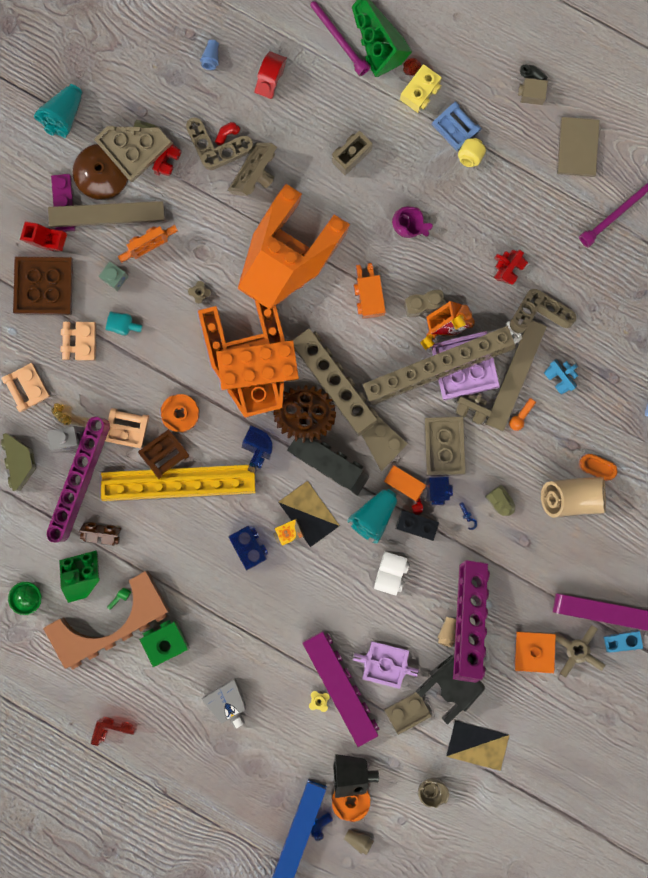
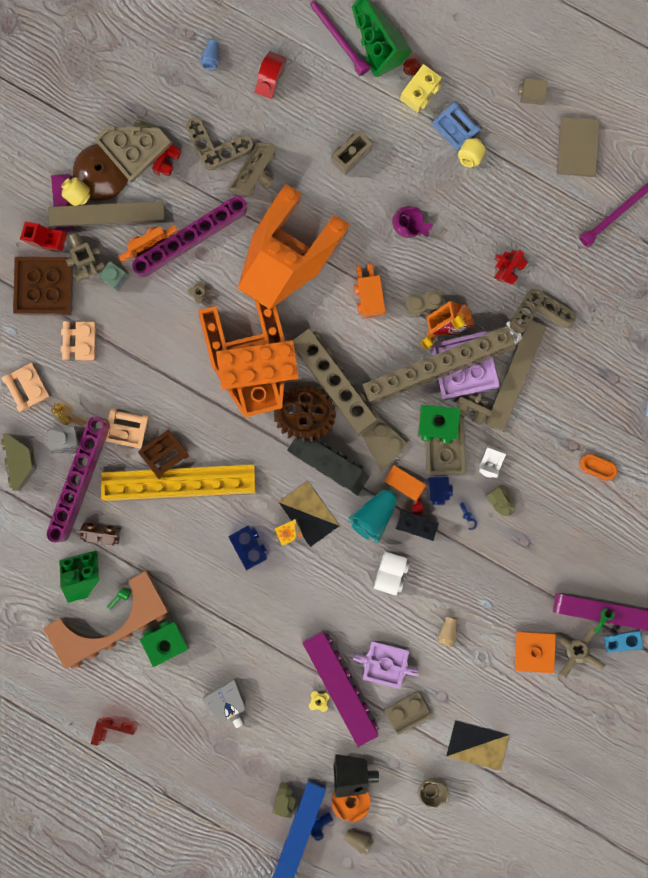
(24, 598): green hat -> none
(60, 111): teal cone -> none
(75, 191): none -> light yellow head
(83, 258): none -> dark tan piece
(121, 324): teal piece -> none
(169, 415): orange plate -> none
(195, 228): none -> magenta beam
(226, 130): red arm -> none
(259, 444): clear blue brick -> none
(284, 801): none -> olive rock
(428, 429): none -> green brick
(456, 691): pearl dark grey piece -> none
(463, 668): magenta brick -> none
(492, 461): none -> white bracket
(517, 422): orange bar -> none
(532, 71): pearl dark grey arm -> none
(567, 382): dark azure hips -> none
(574, 497): tan brick -> none
(603, 620): none -> green hand

